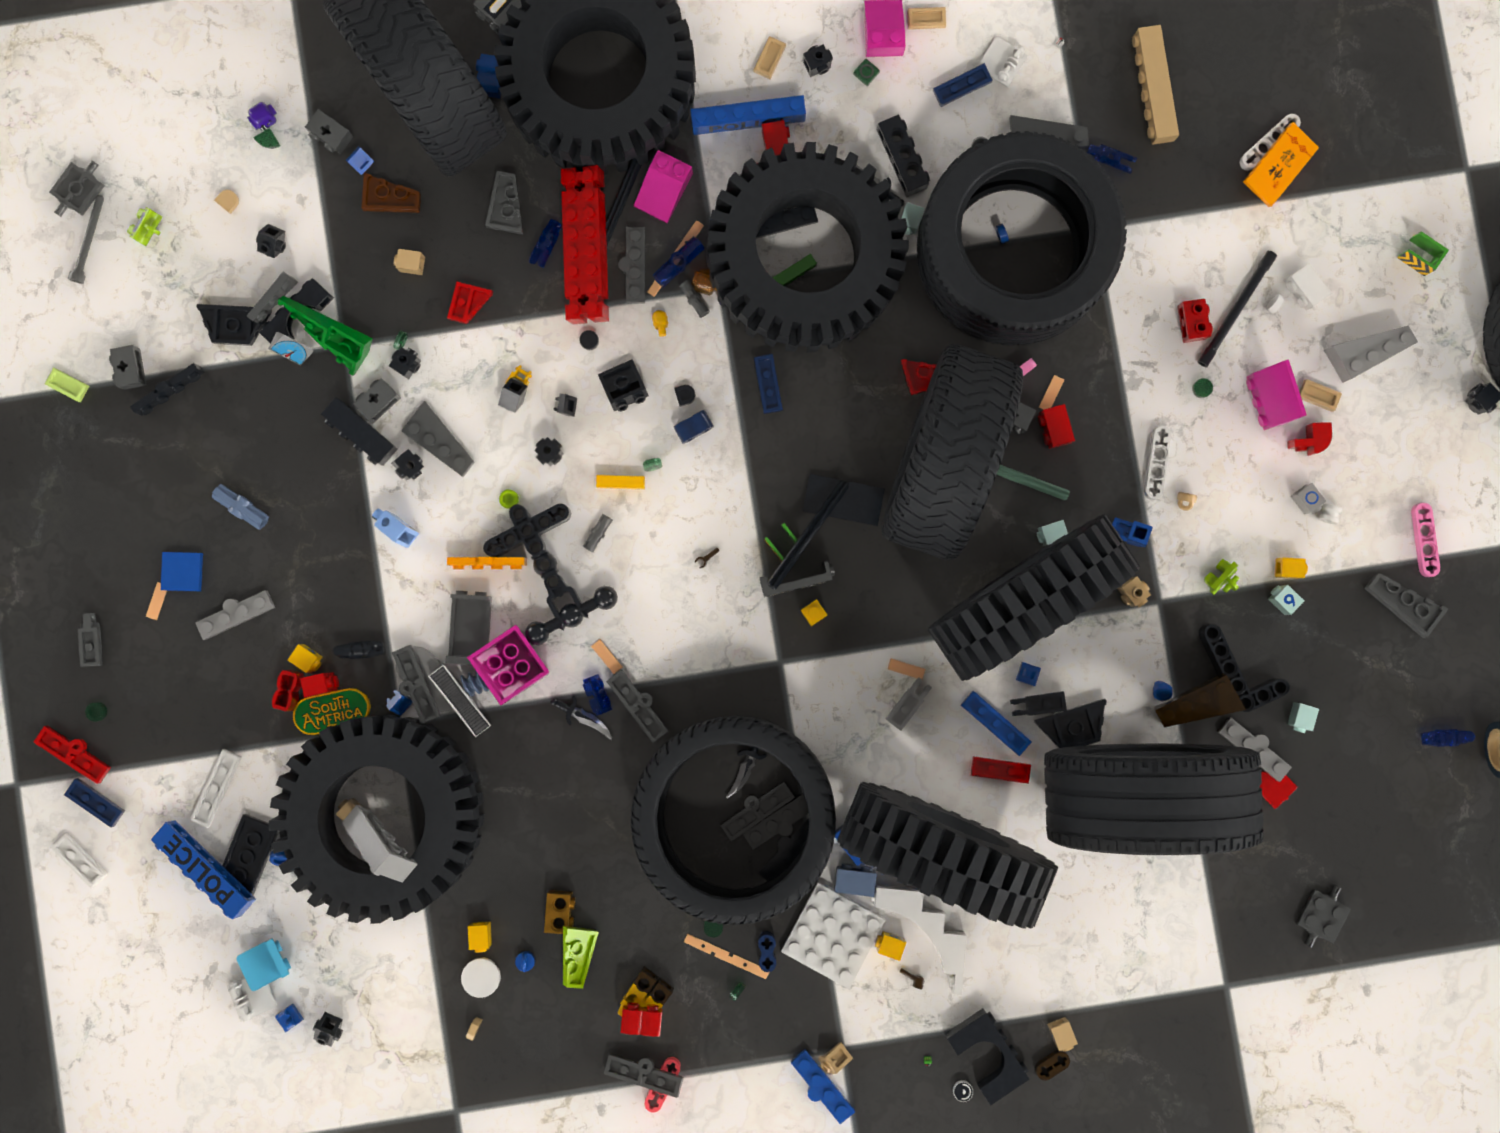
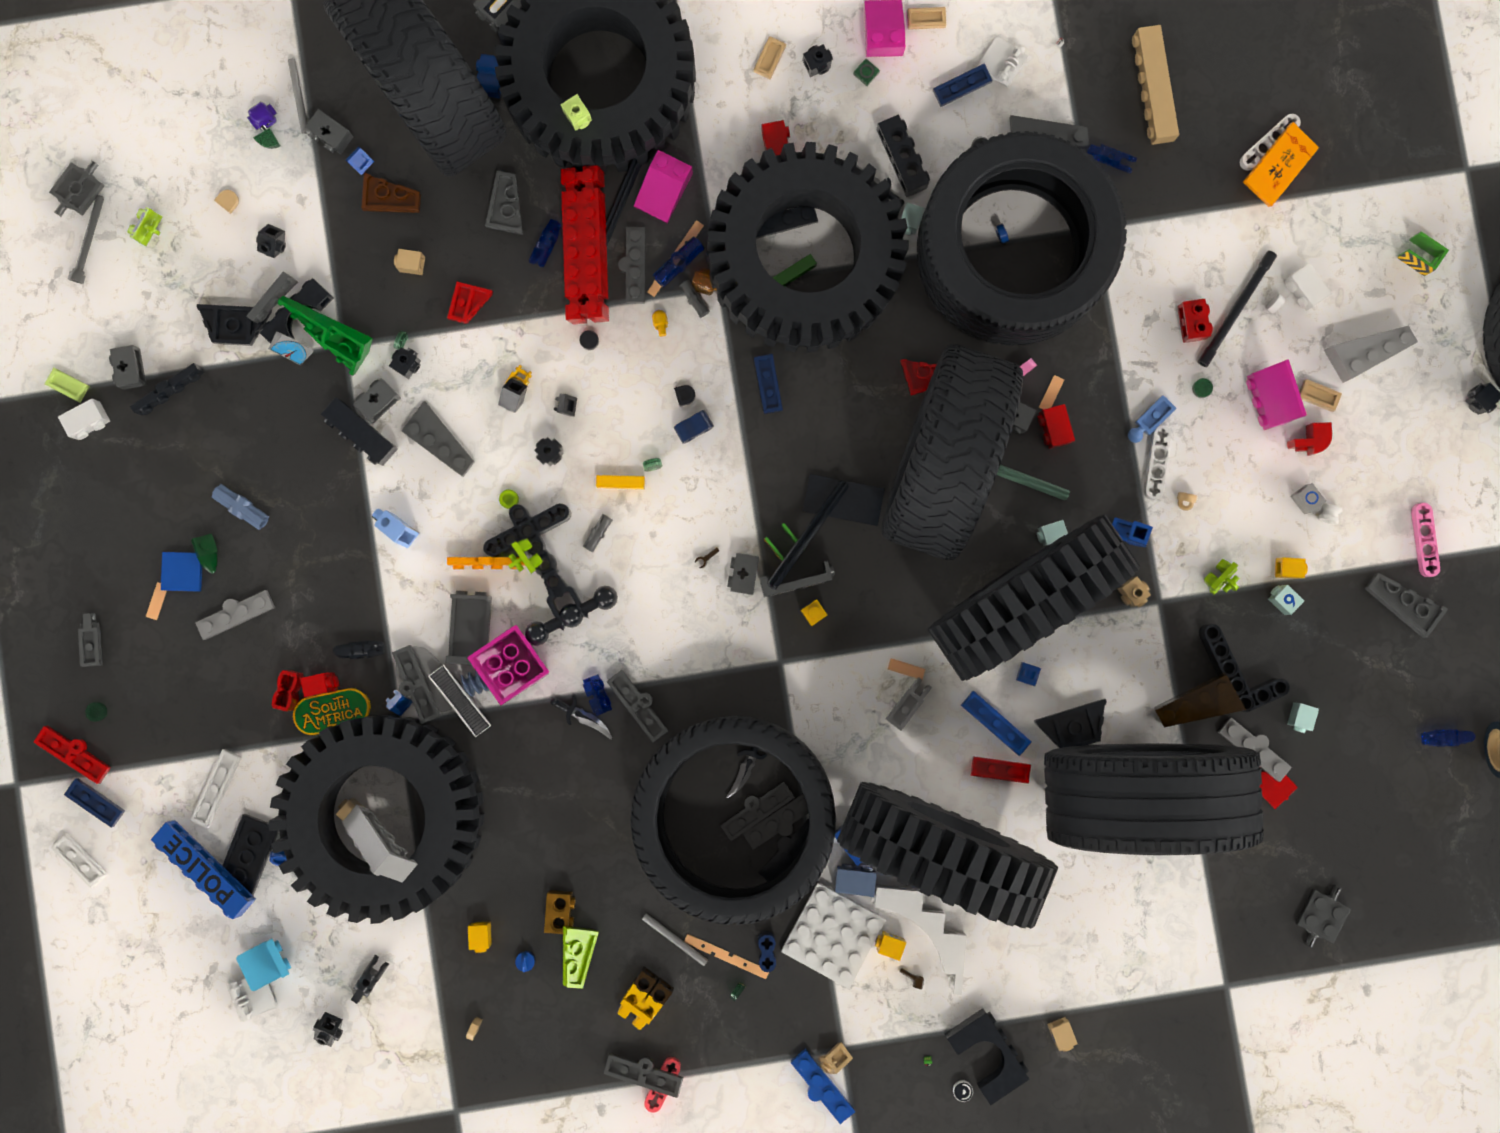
(84, 419): none -> white brick
(206, 552): none -> dark green plate
(289, 1017): blue tile -> none
(298, 95): none -> light grey piece
(305, 658): yellow brick -> none
(363, 986): none -> black hinge
(401, 465): black brick -> none
(480, 977): white tile -> none
(520, 548): none -> lime hips
(576, 112): none -> yellowish green brick
(607, 657): light nougat window -> none
(623, 386): black plate -> none
(641, 1020): red brick -> none
(674, 939): none -> light grey piece
(712, 929): clear green tile -> none
(747, 114): blue brick -> none
(750, 564): none -> dark grey brick
(1041, 704): black hinge -> none
(1049, 1061): dark brown beam -> none
(1151, 419): none -> medium blue plate
(1162, 691): blue tile -> none

